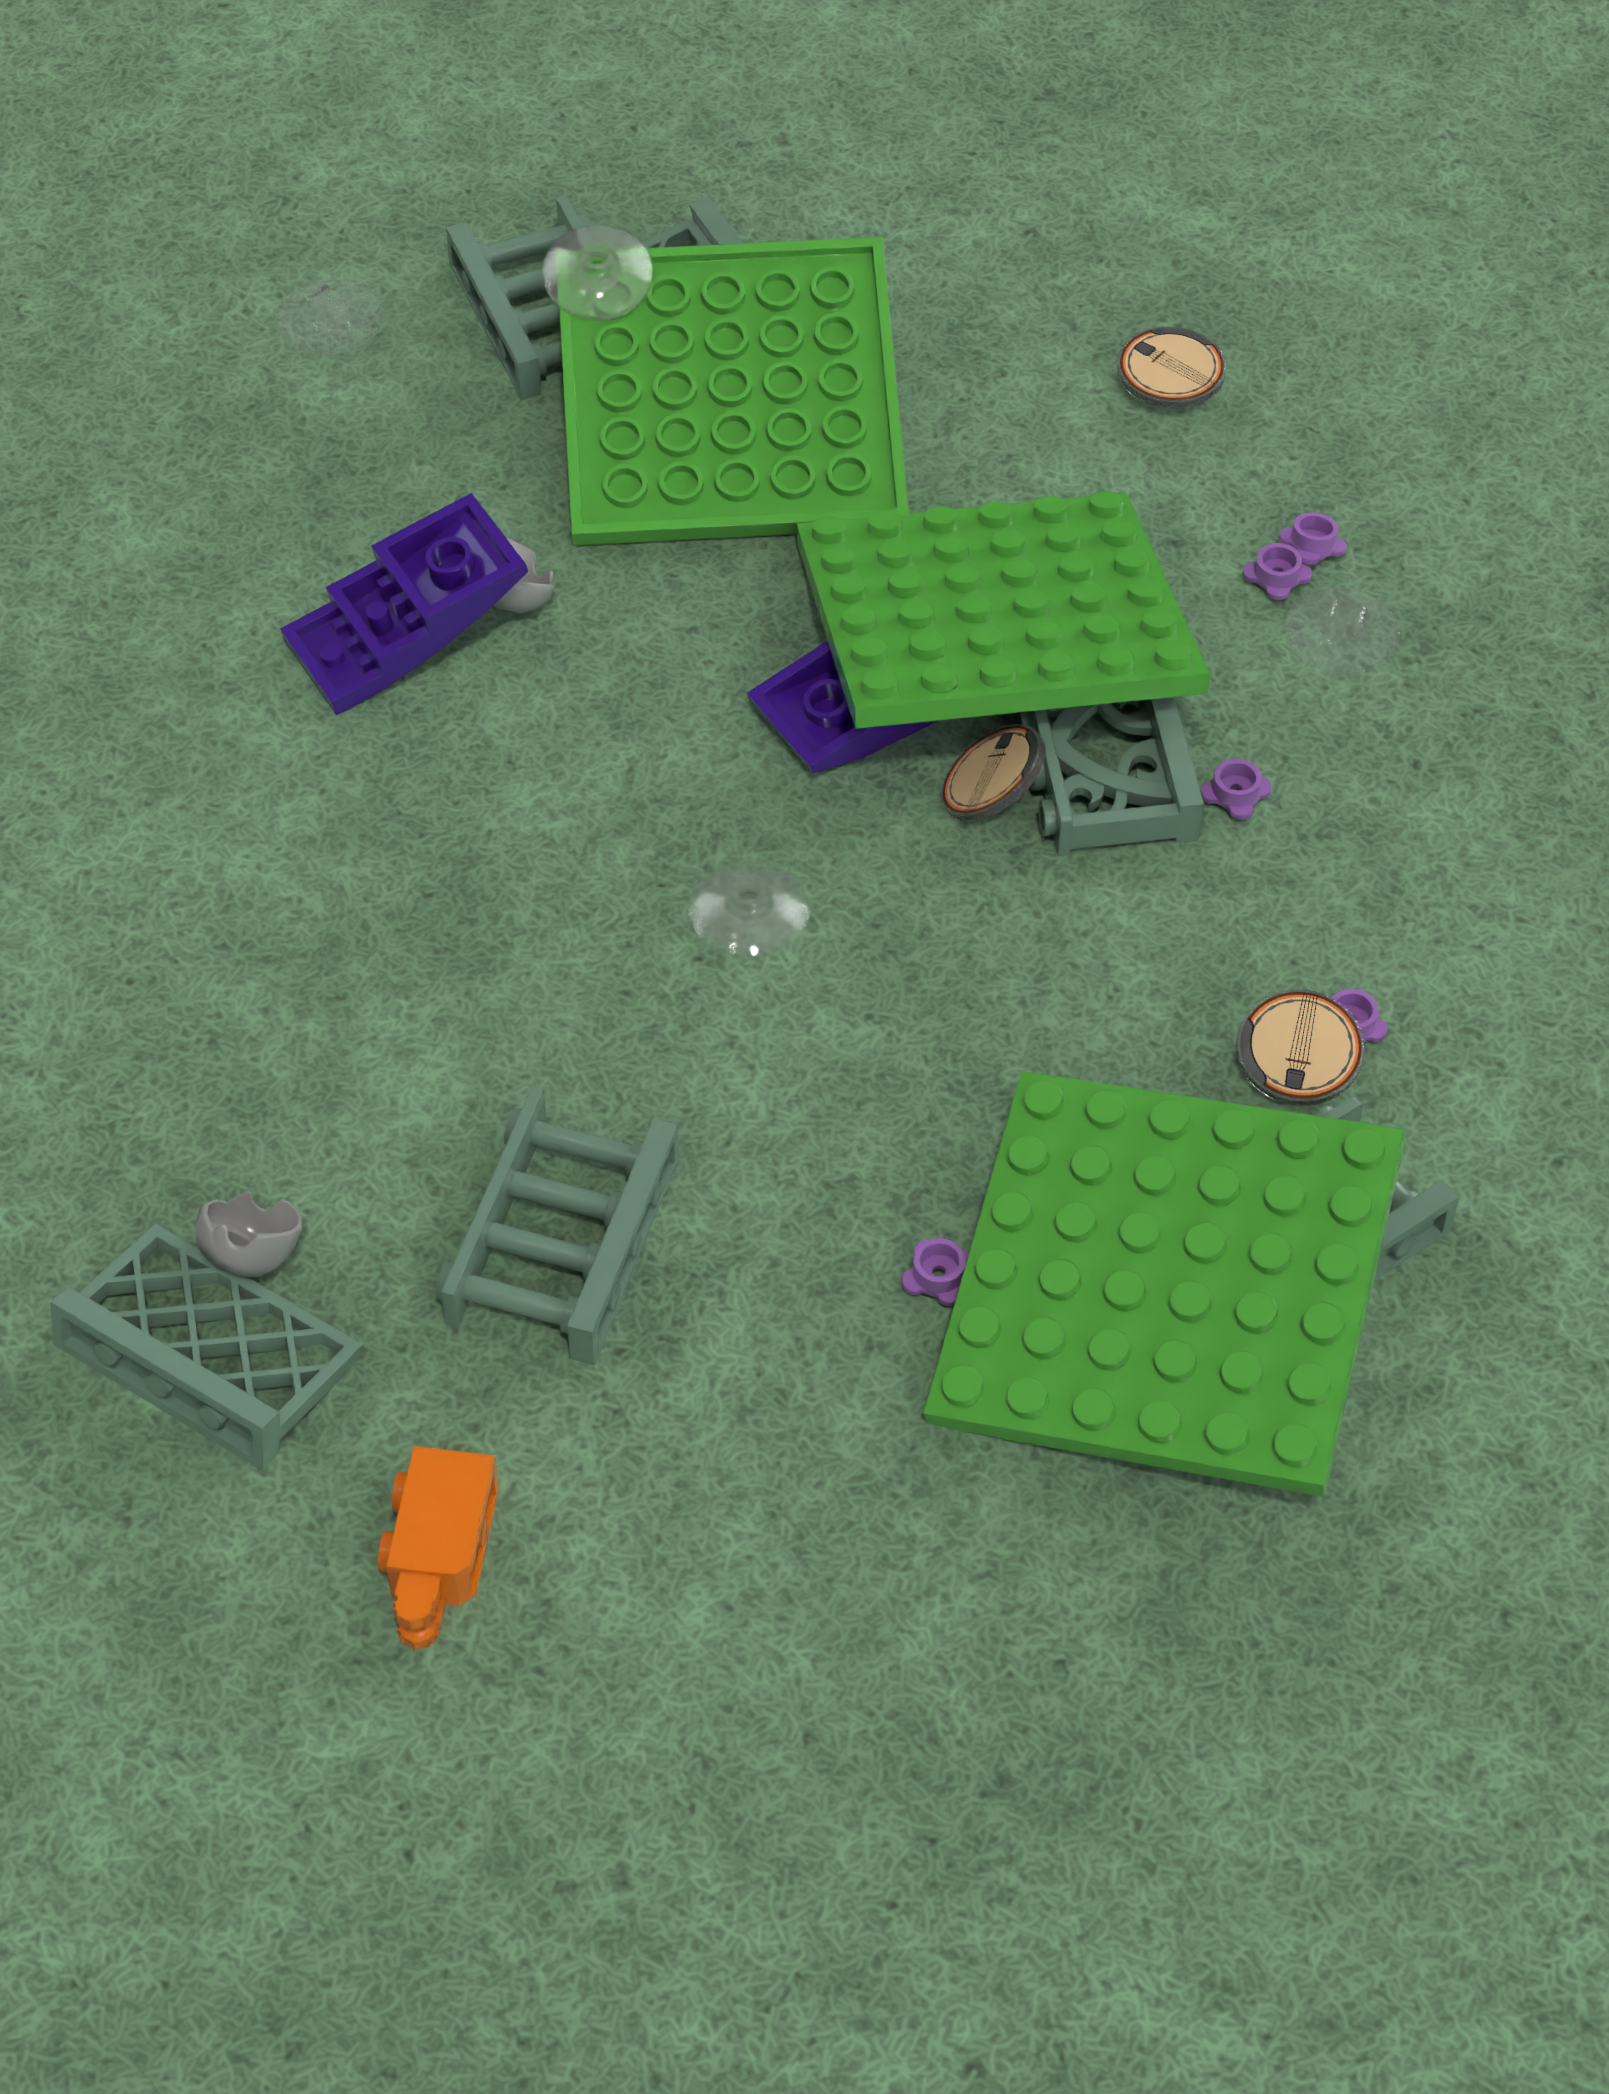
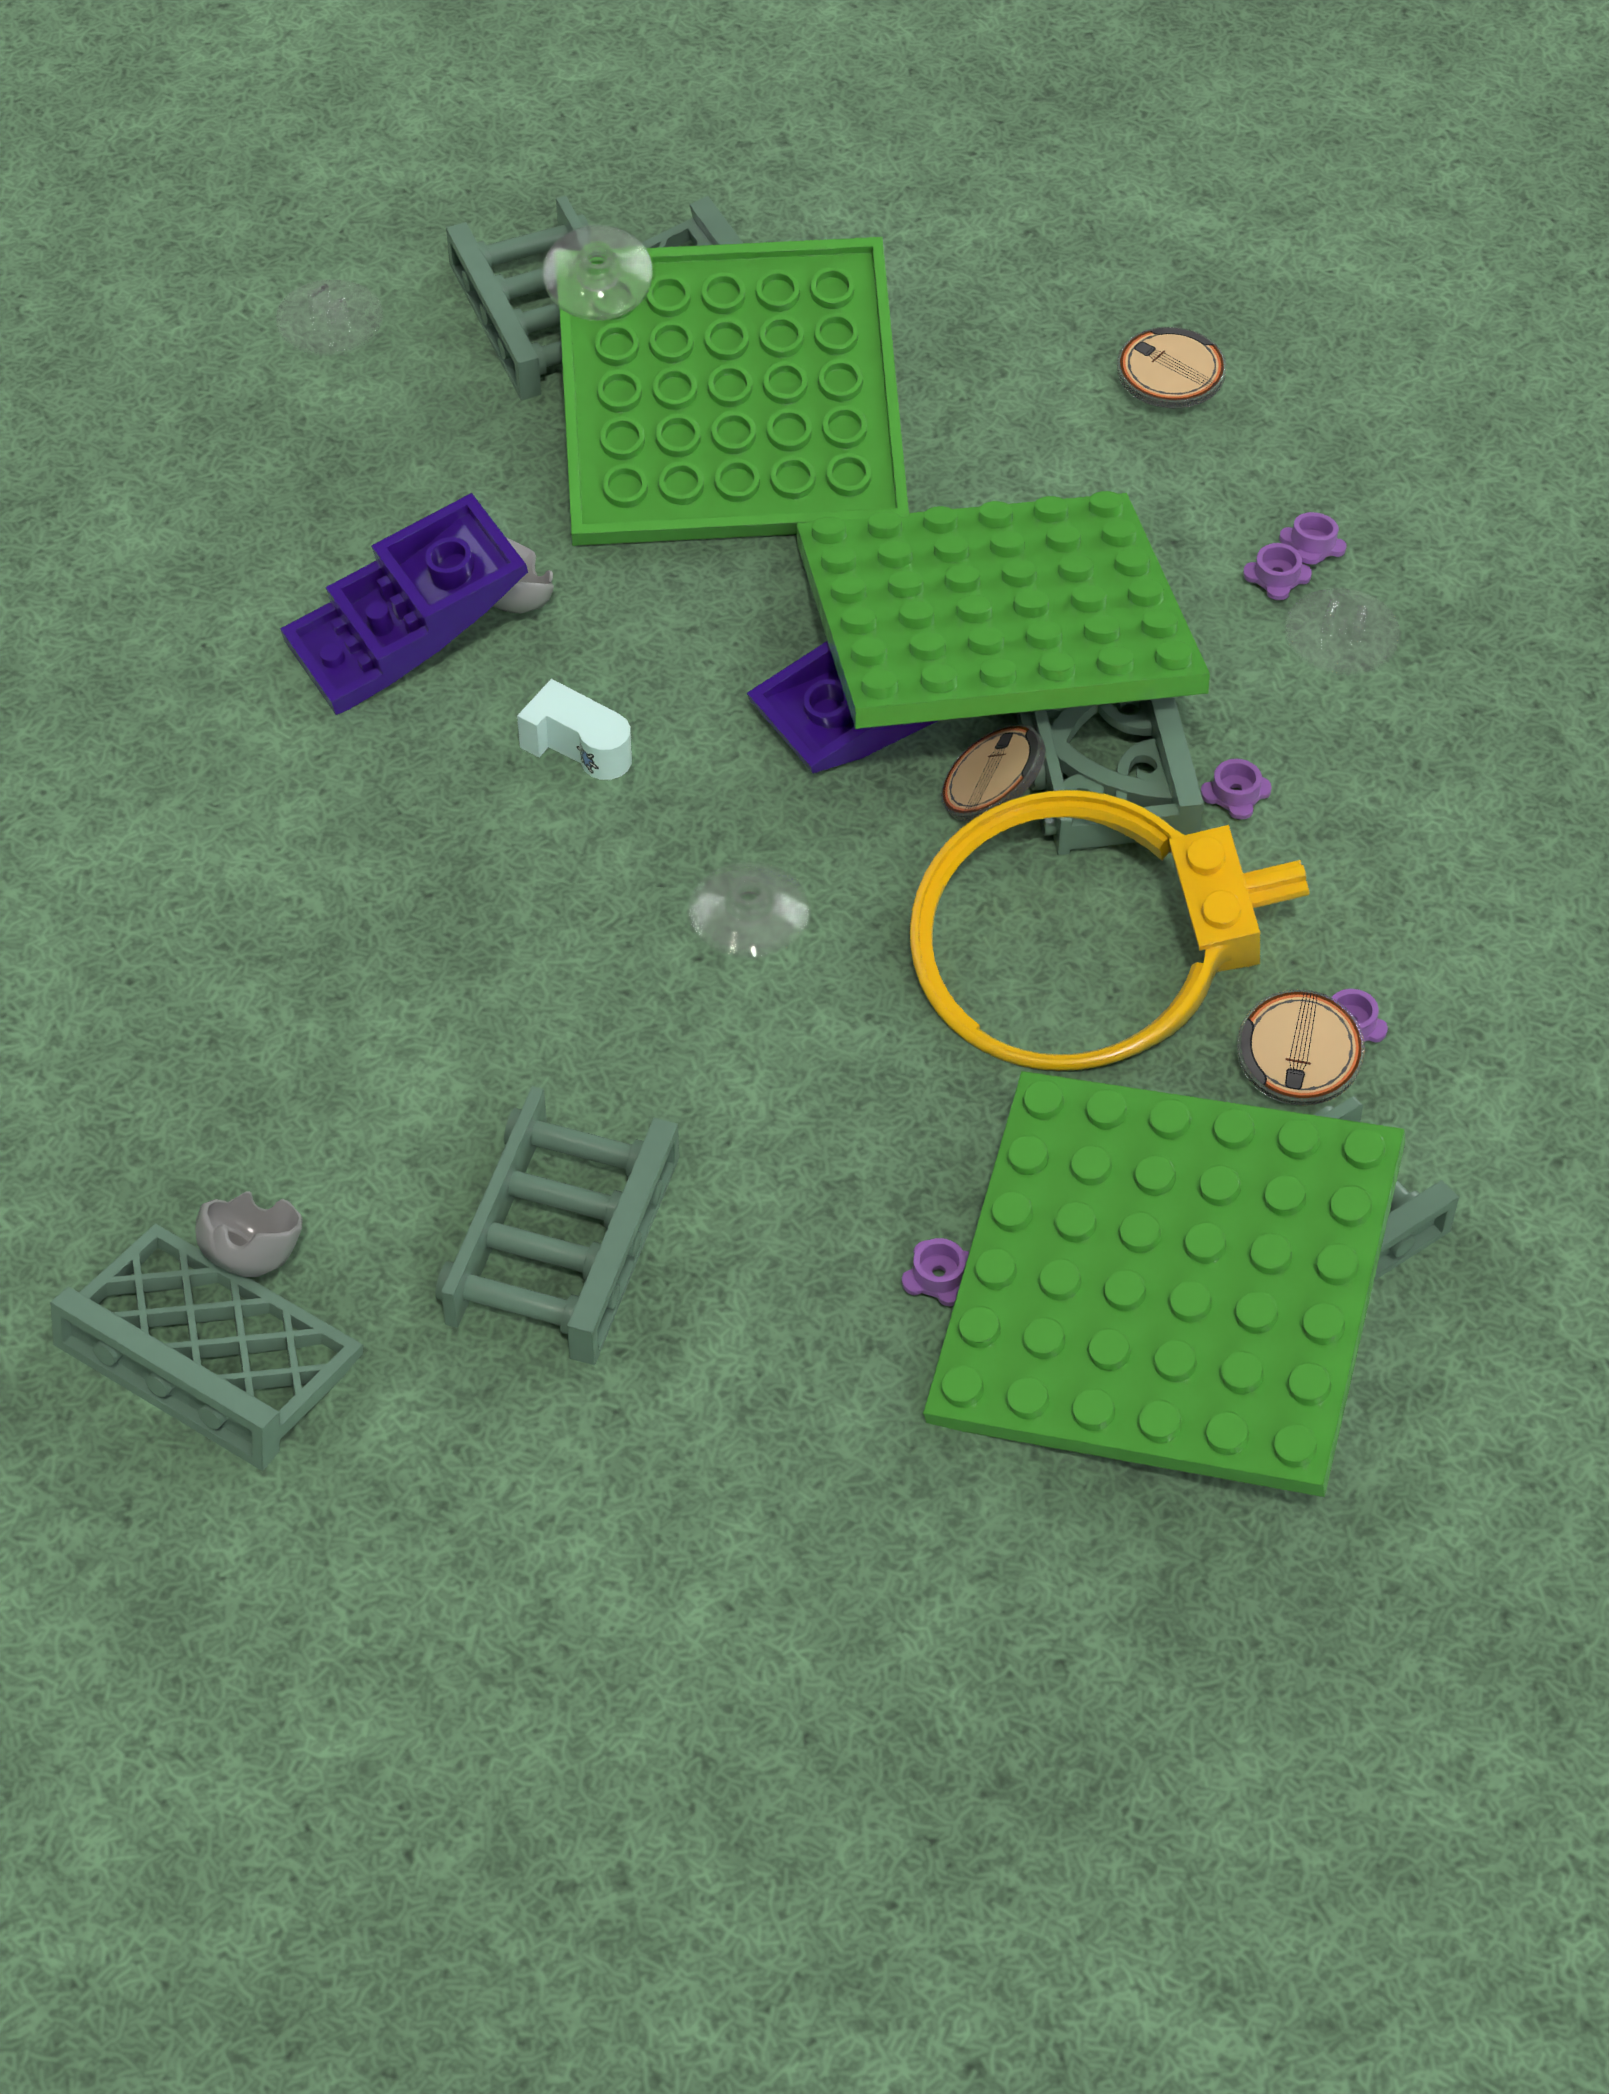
(437, 1538): orange hinge -> none
(576, 729): none -> light aqua leg
(1213, 887): none -> yellow brick

